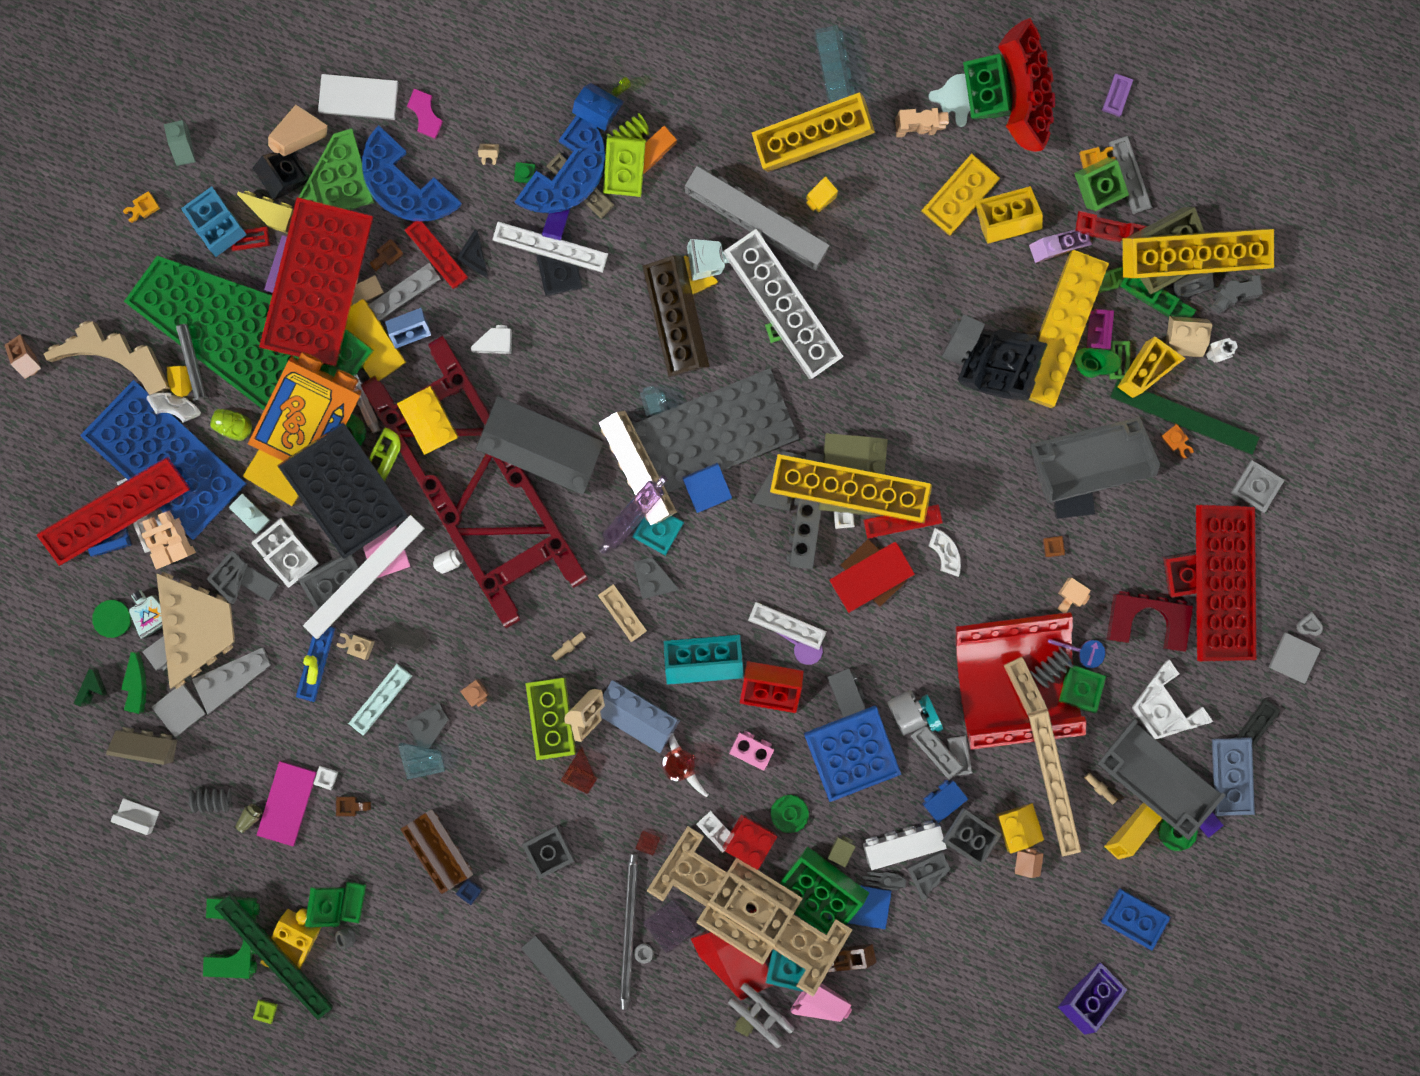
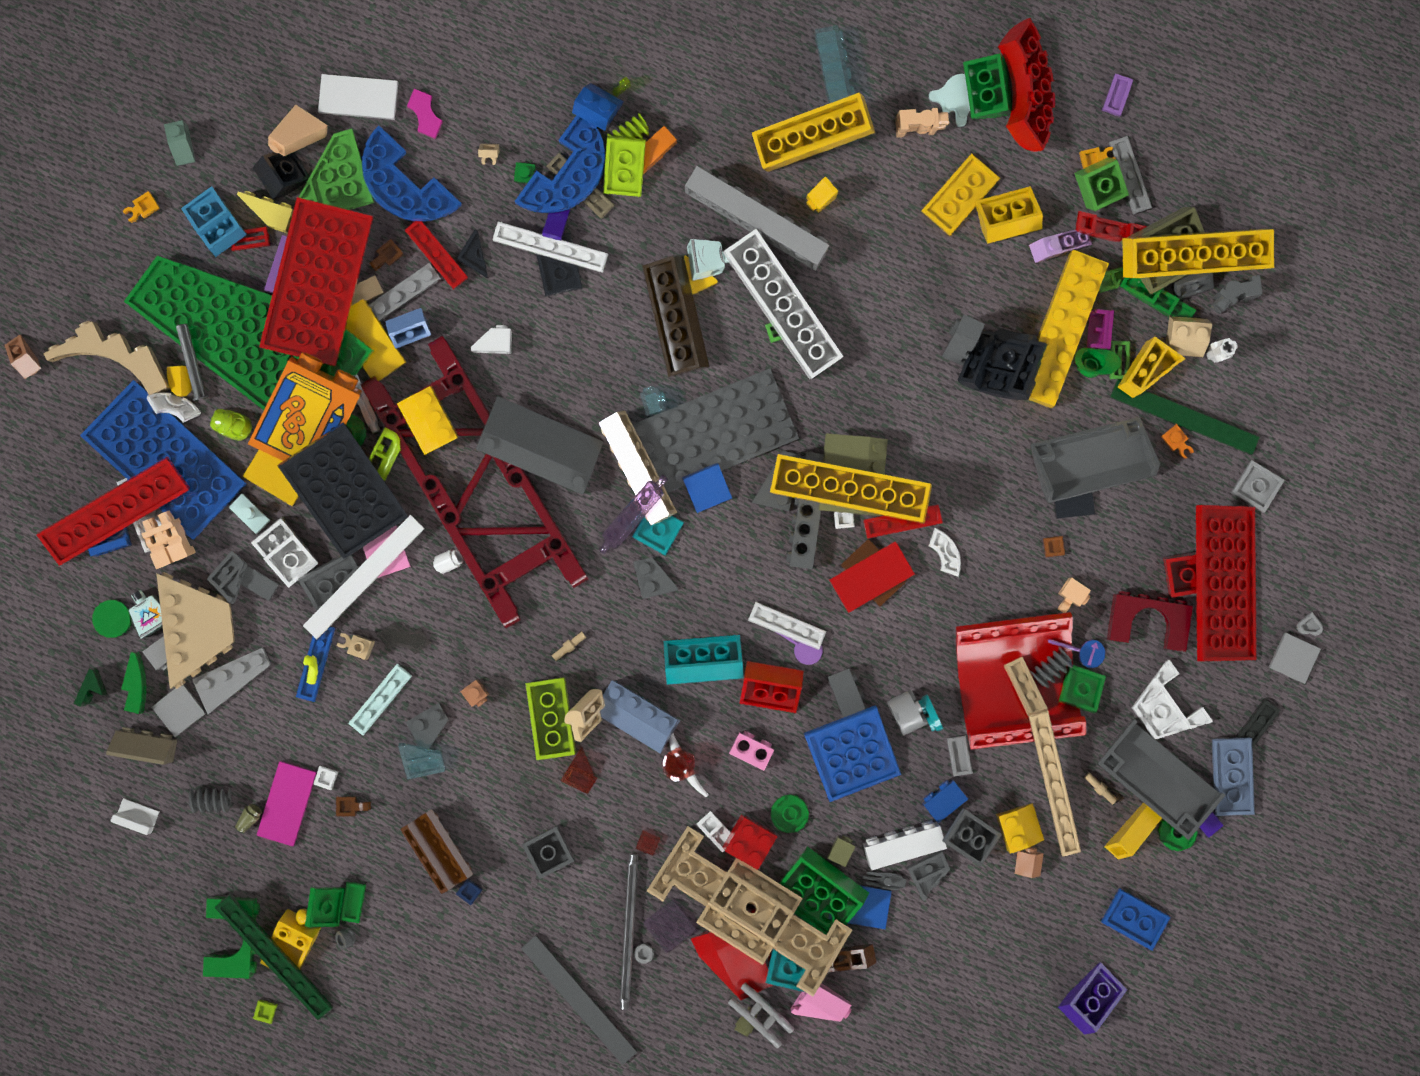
(622, 613): tan plate -> none
(937, 751): light grey tile -> none

